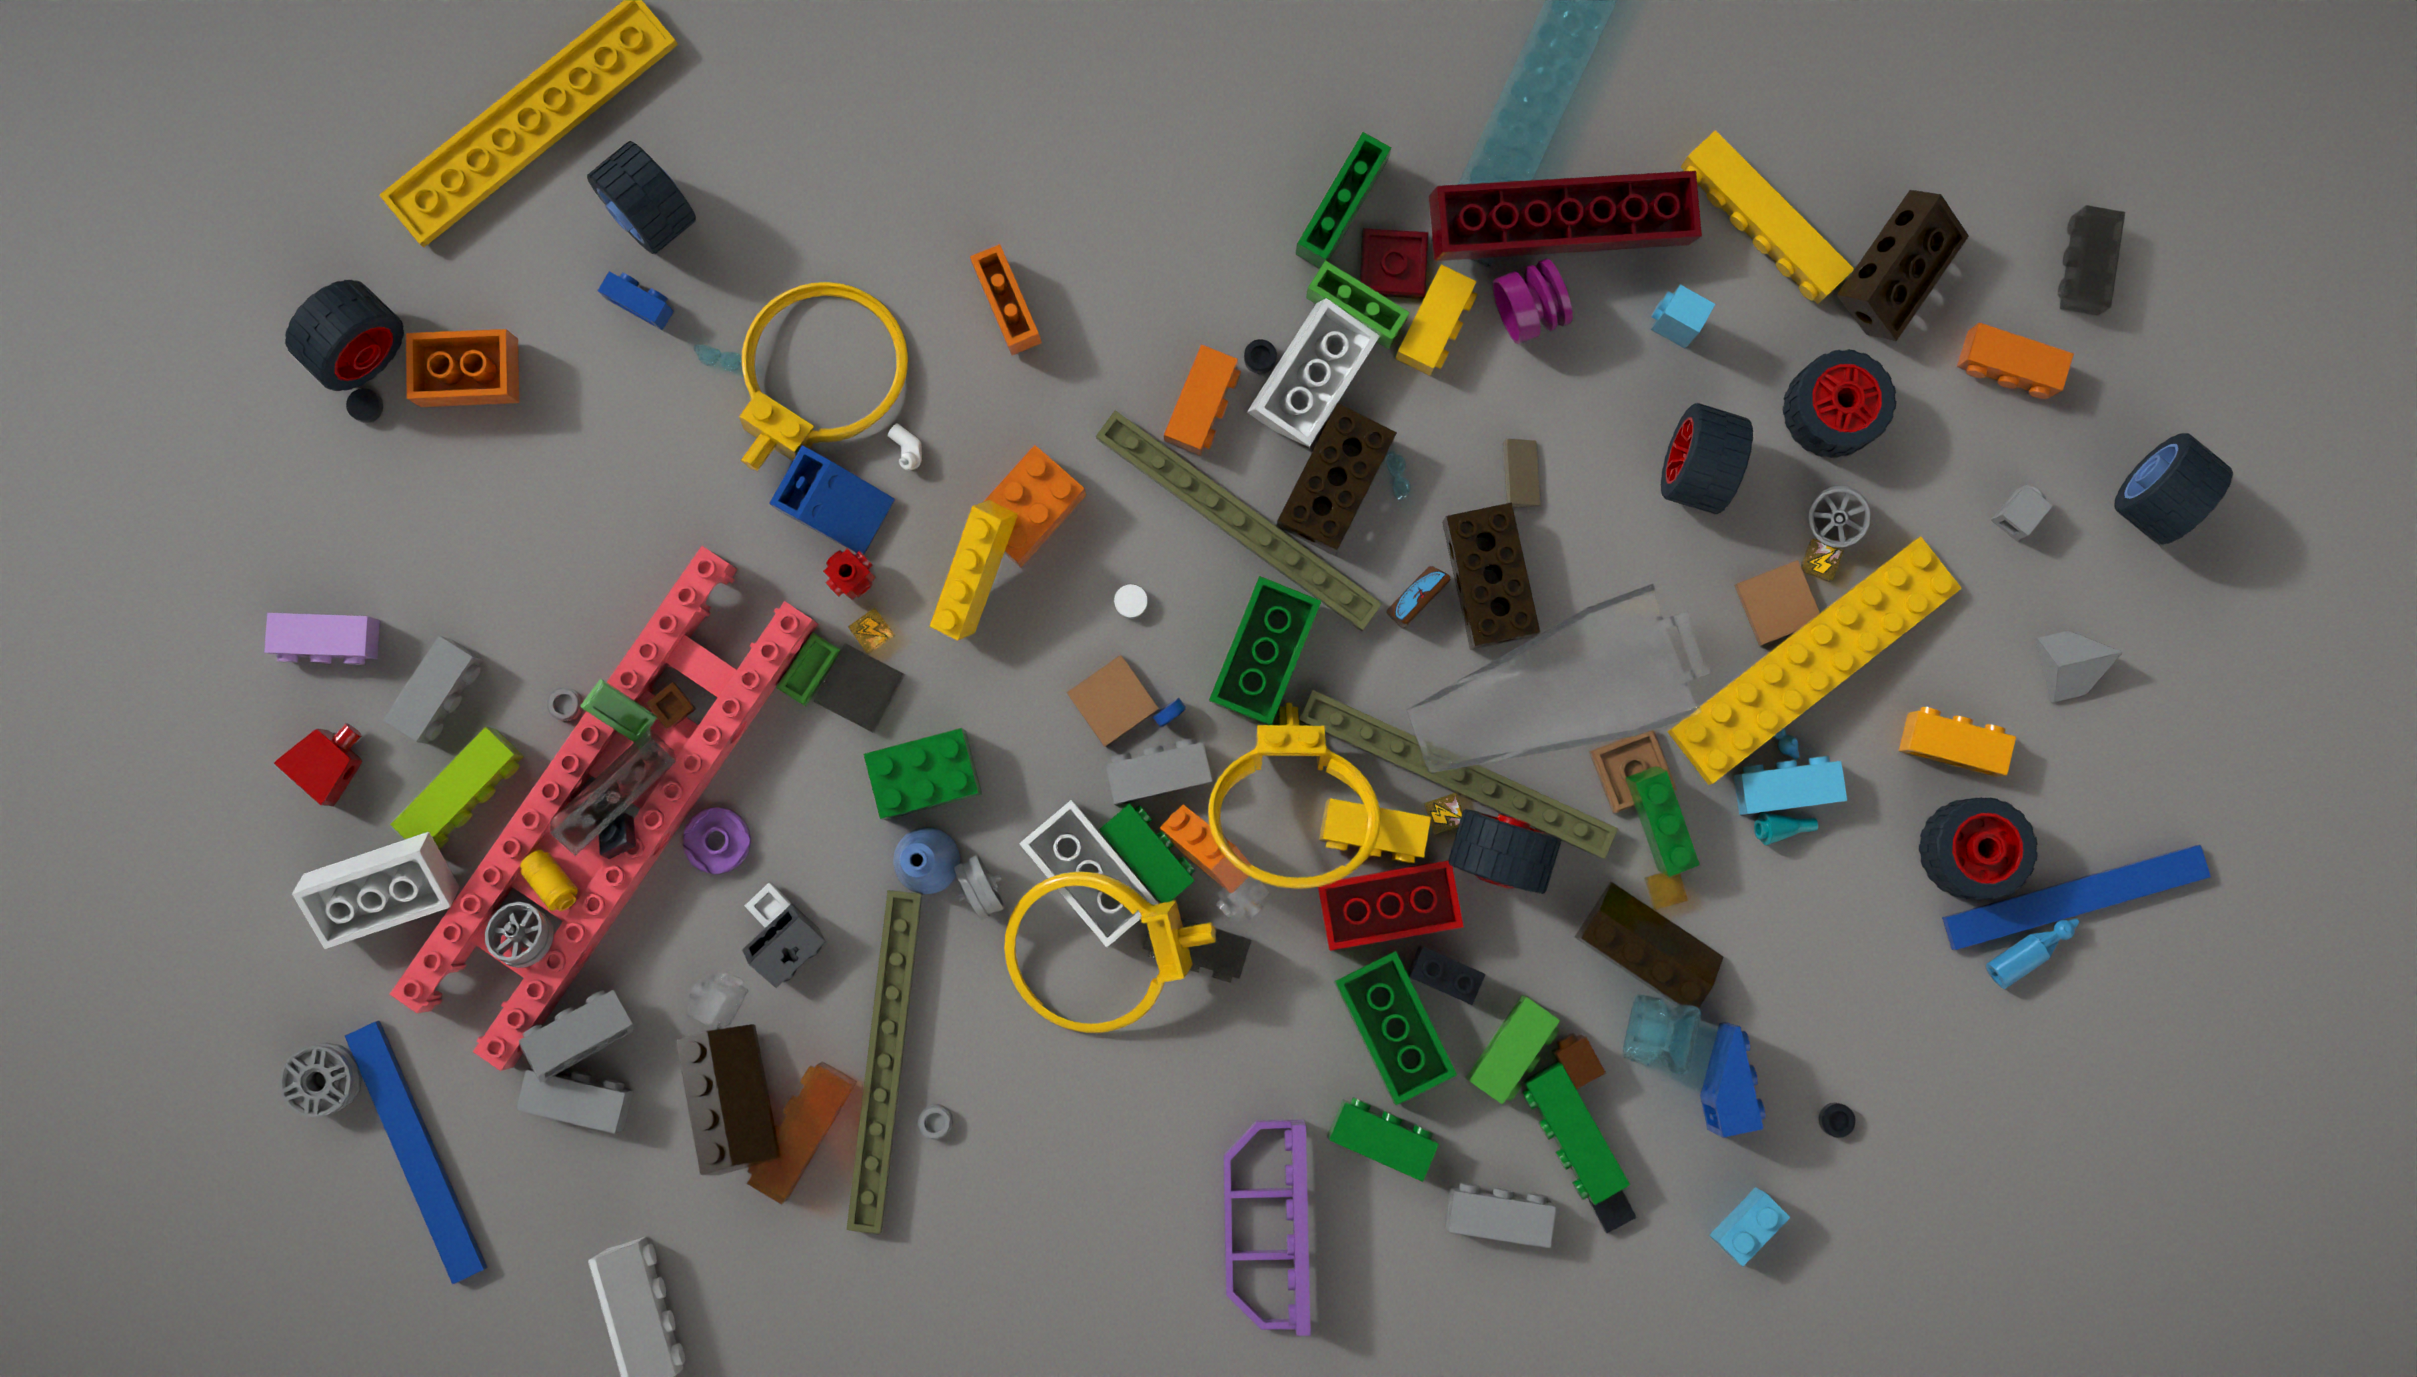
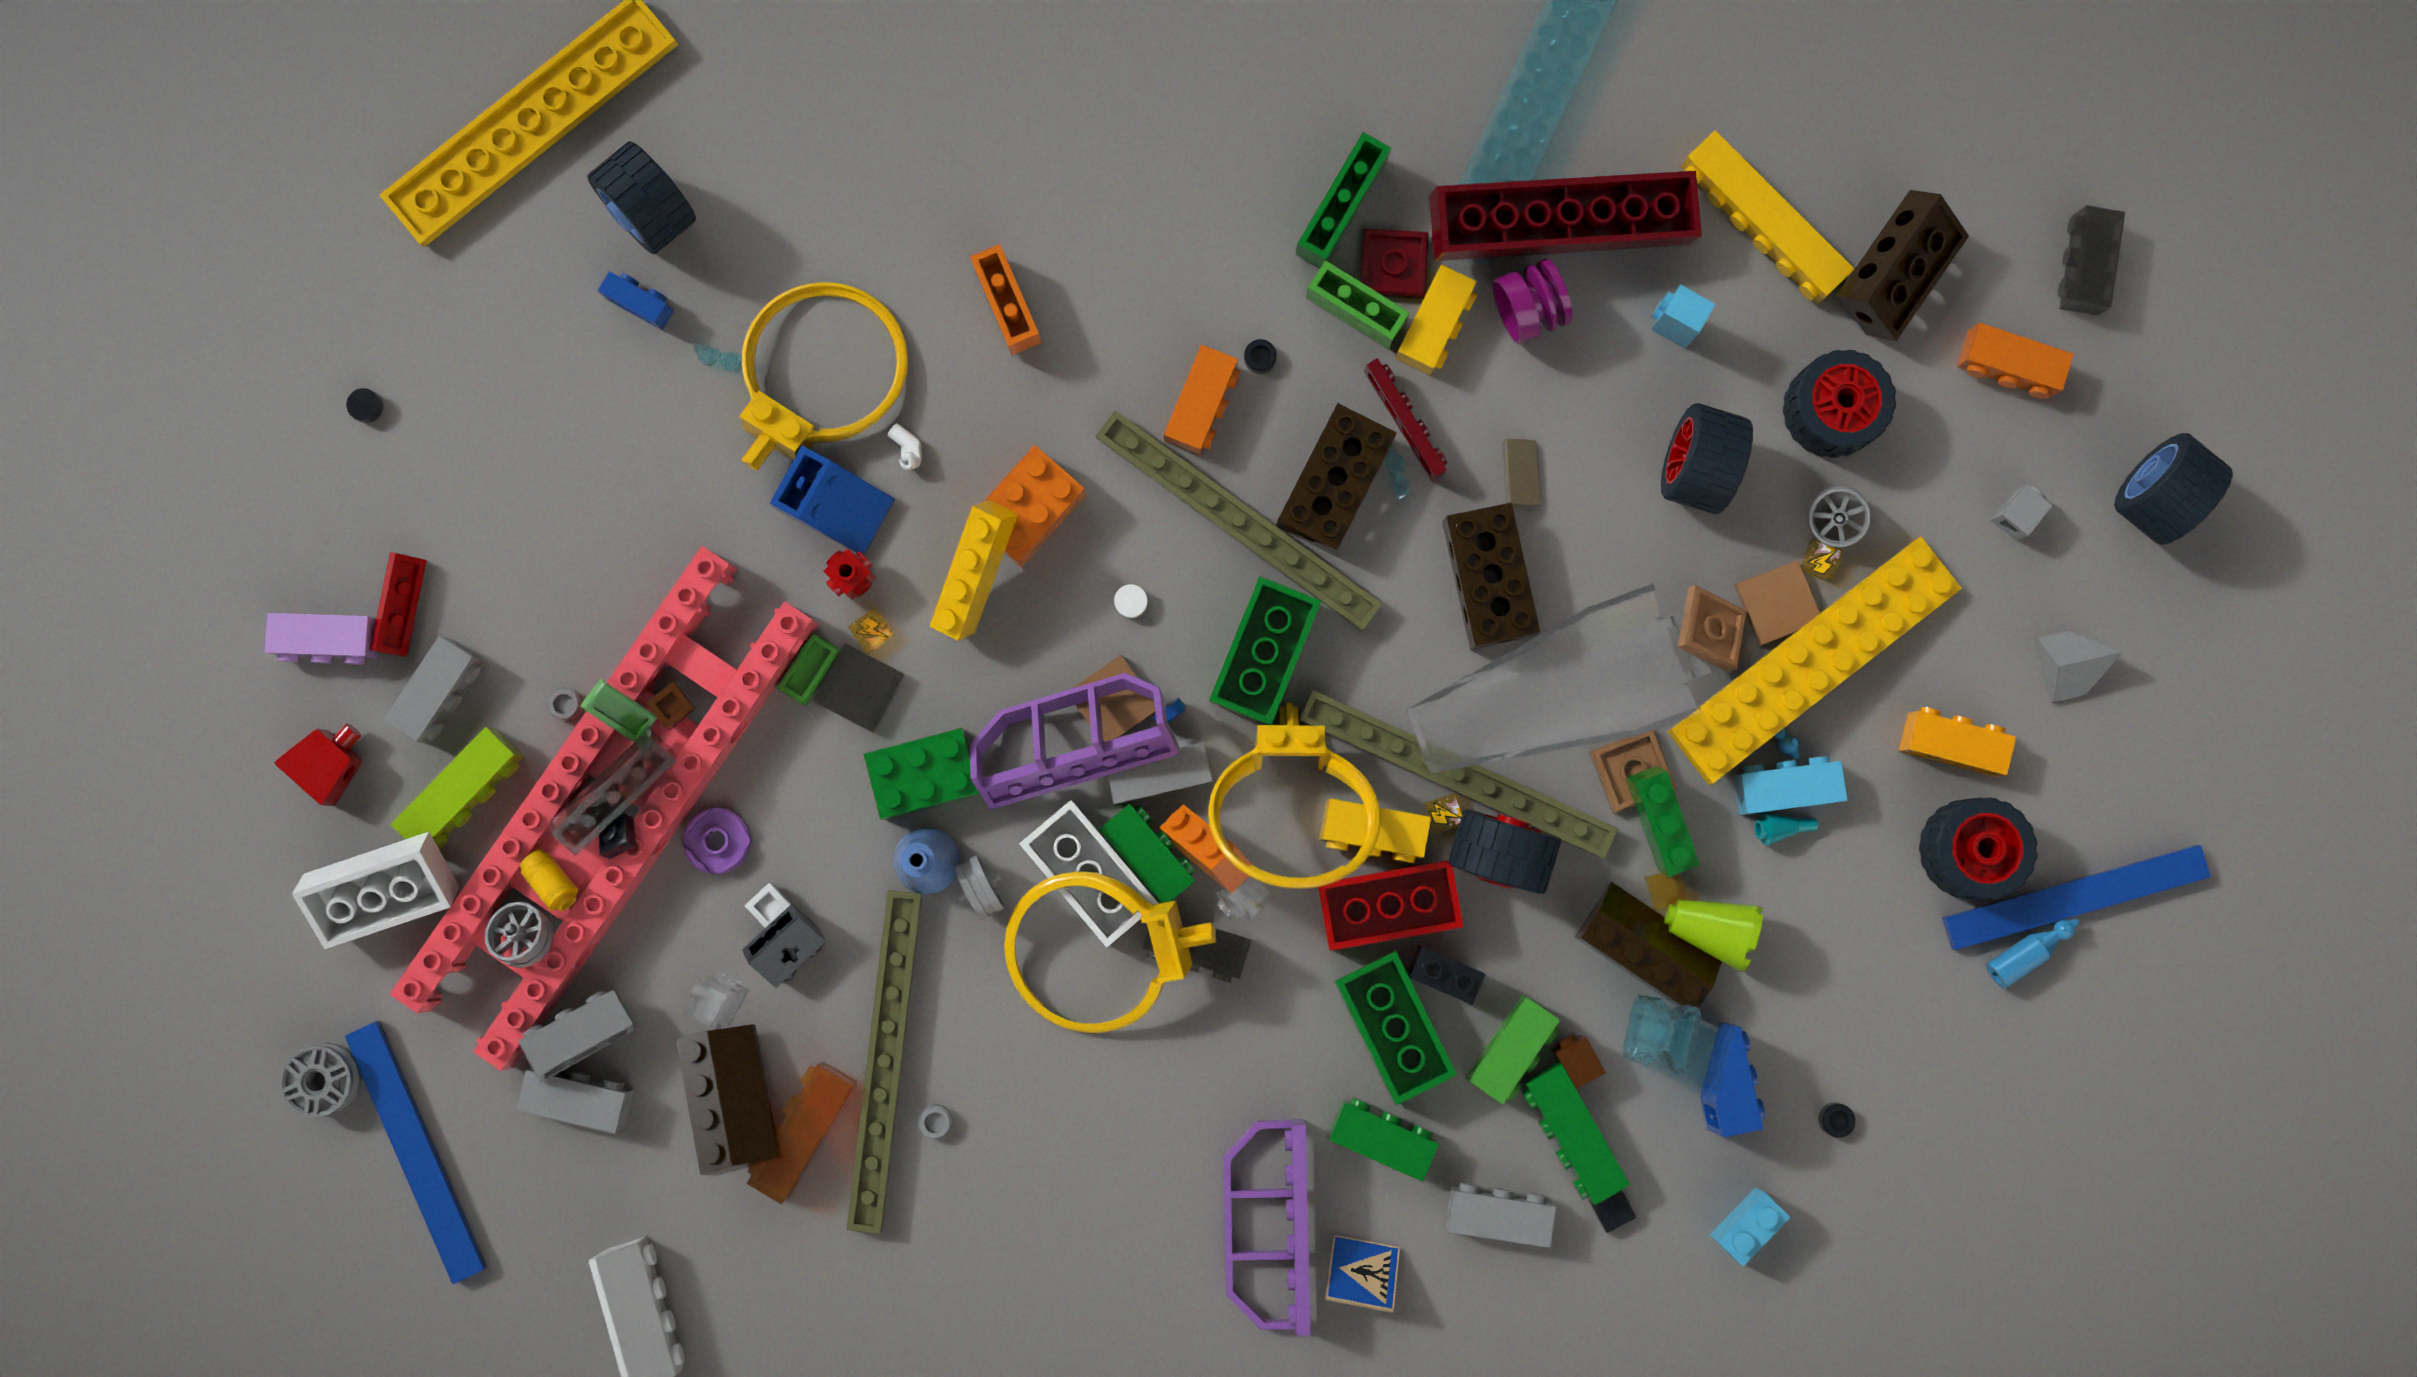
(344, 335): black wheel -> none
(398, 604): none -> red plate
(462, 368): orange brick -> none
(1075, 766): none -> medium lavender plate
(1313, 373): white slope -> none
(1362, 1273): none -> piece
(1399, 408): none -> dark red plate
(1418, 596): slope -> none
(1712, 628): none -> medium nougat tile
(1717, 928): none -> lime cone

